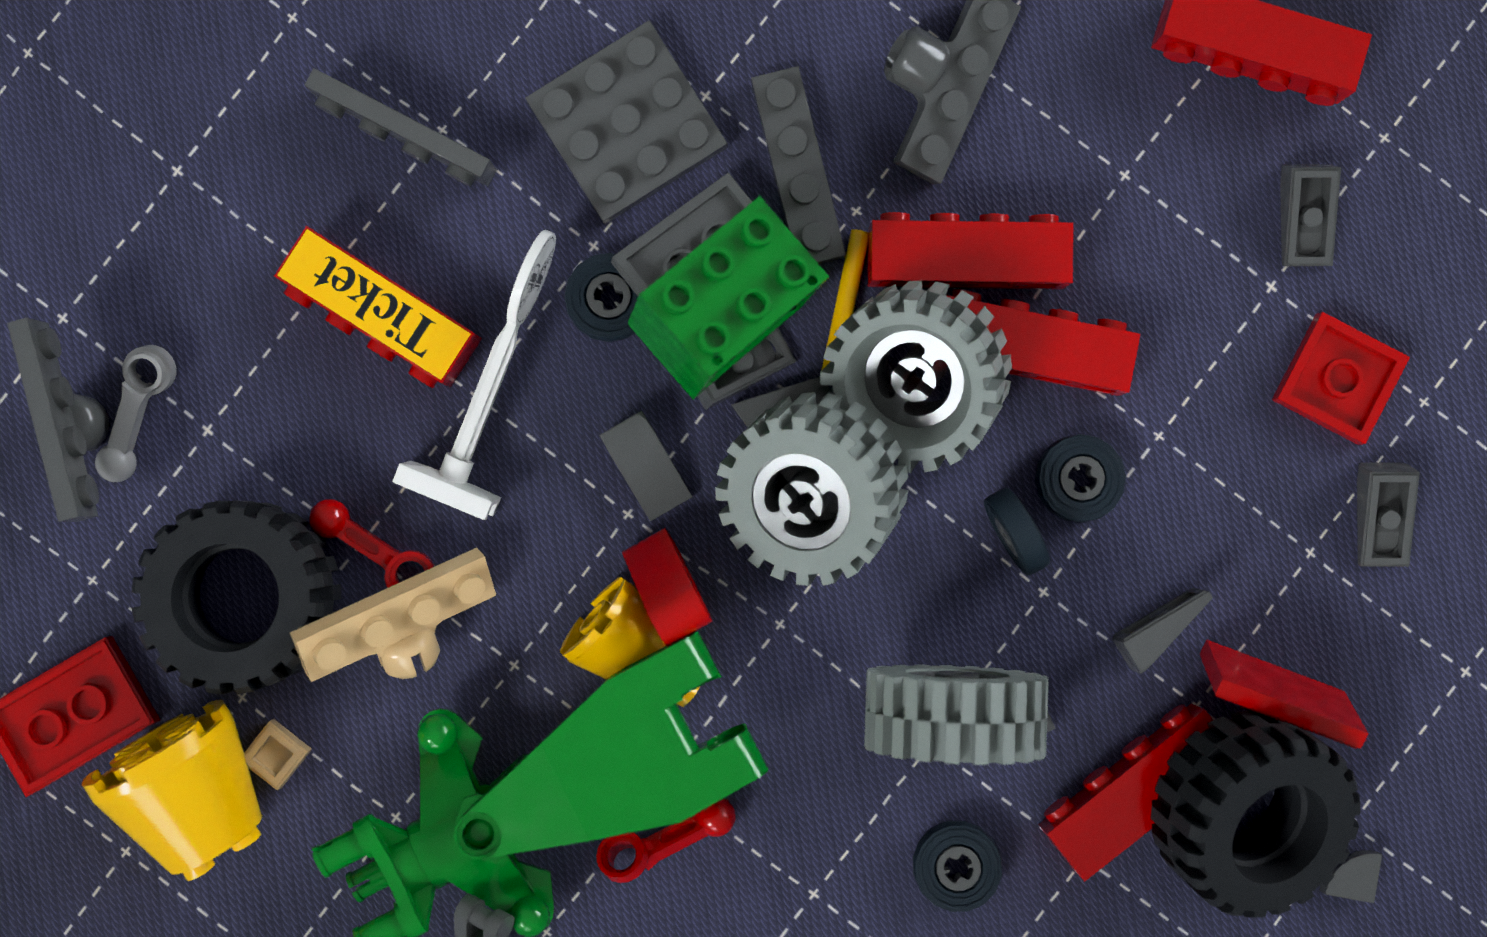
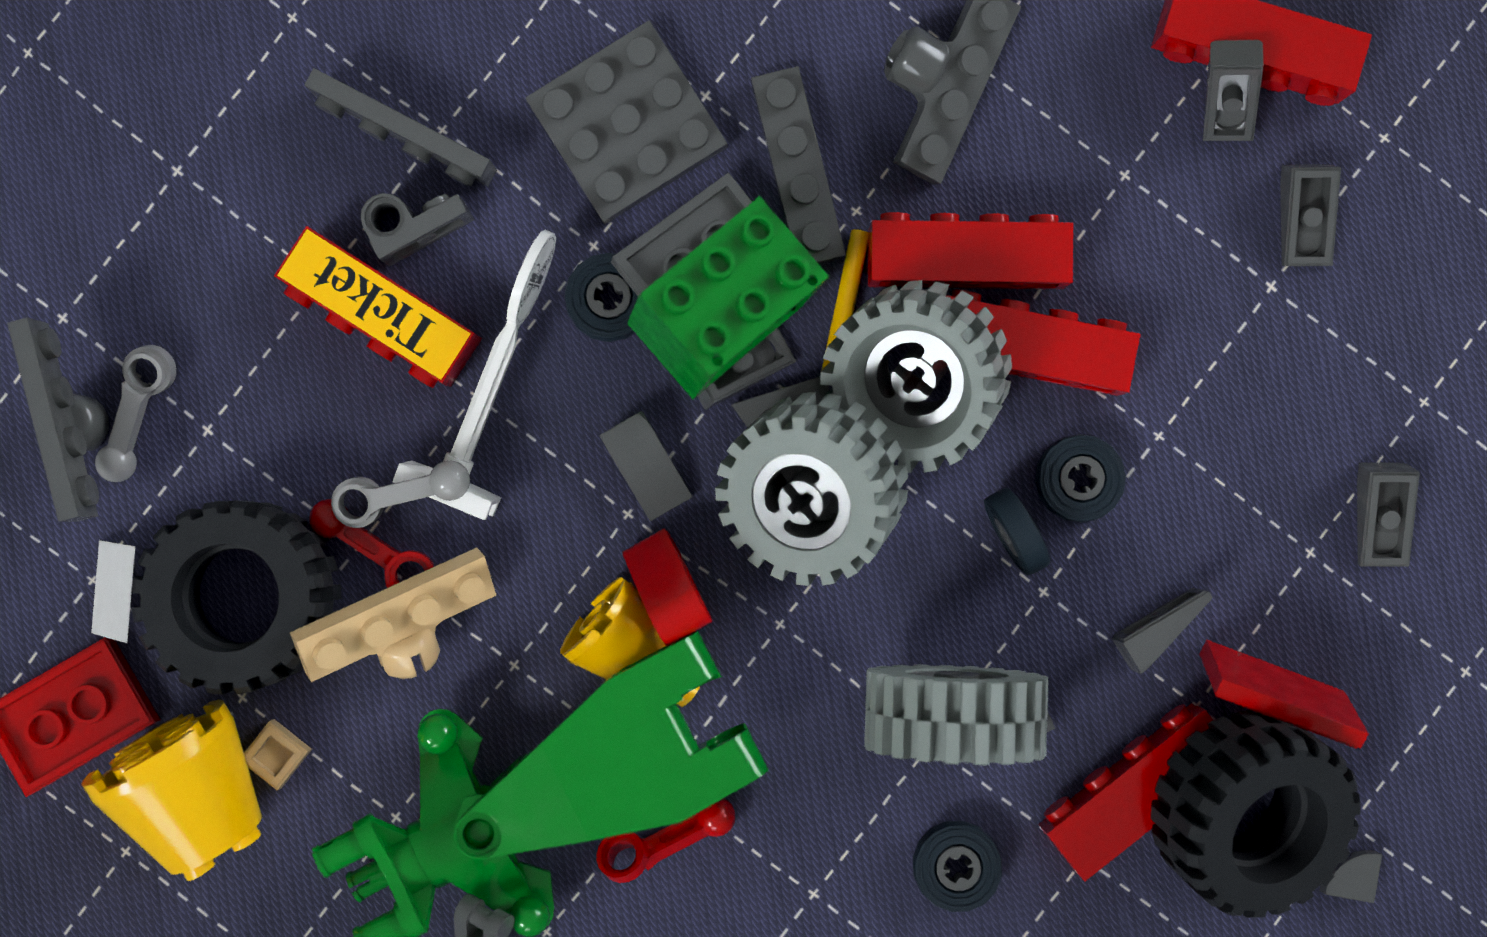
(113, 590): none -> white sticker
(440, 217): none -> dark grey plate
(447, 481): none -> light grey piece
(1233, 90): none -> dark grey slope
(1340, 378): red tile -> none

